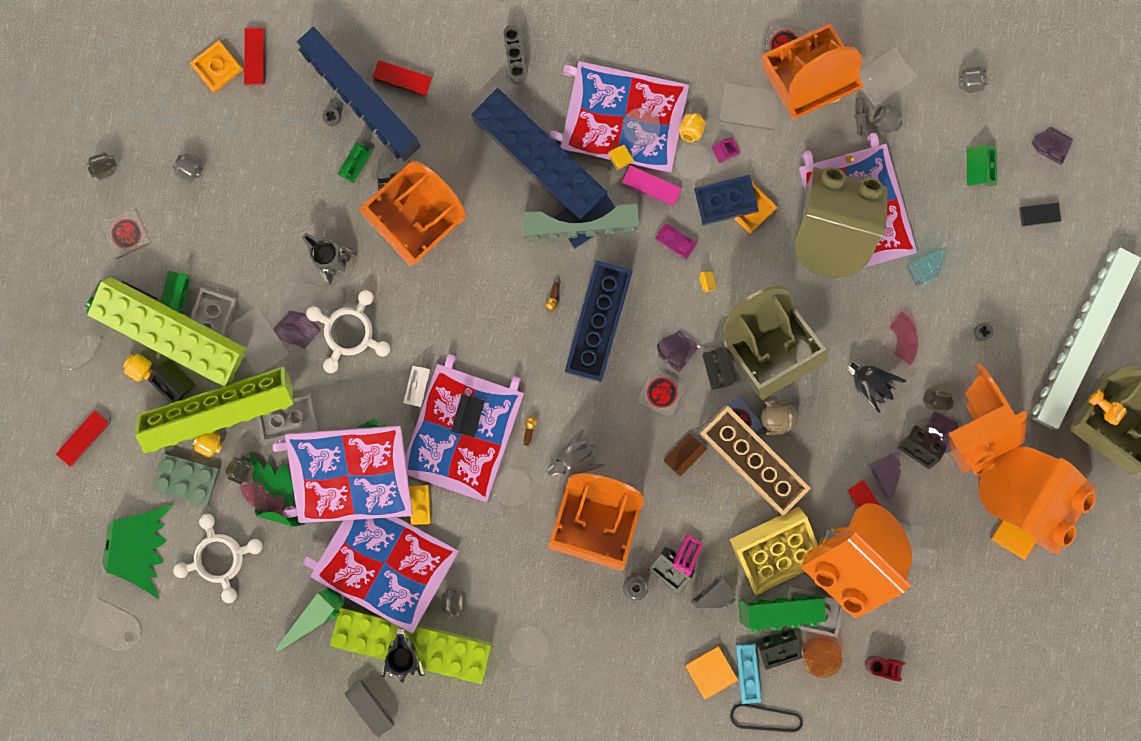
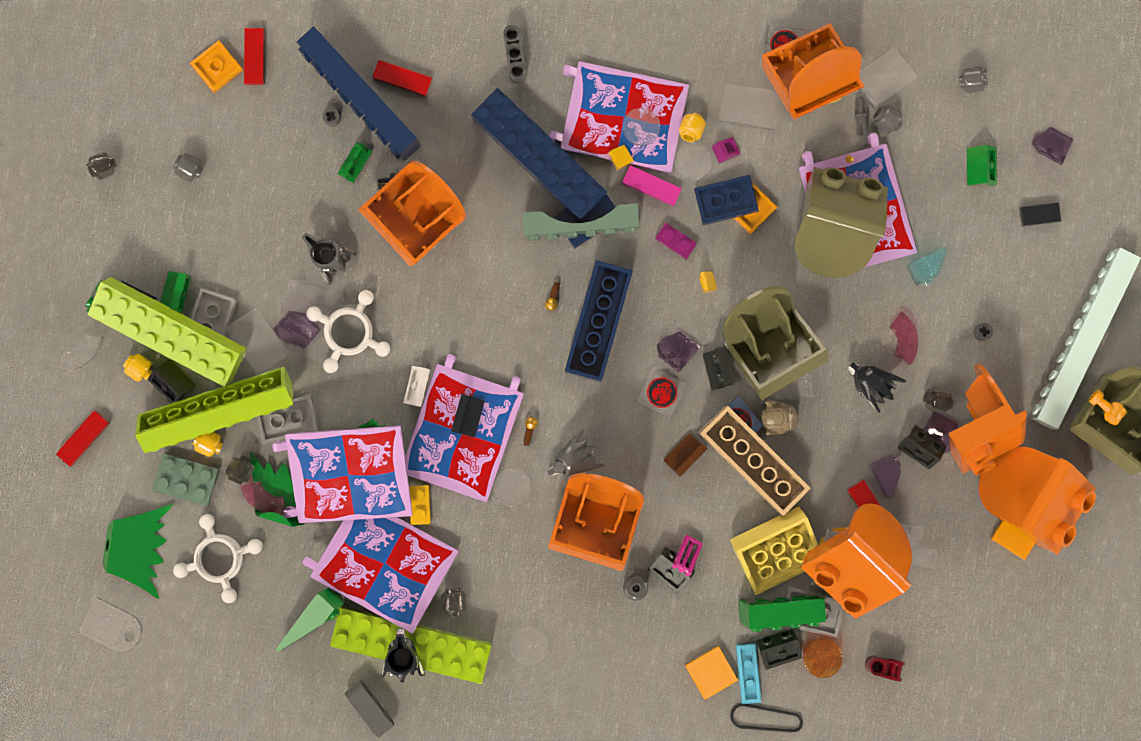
(125, 233): clear tile -> none
(715, 595): dark grey slope -> none

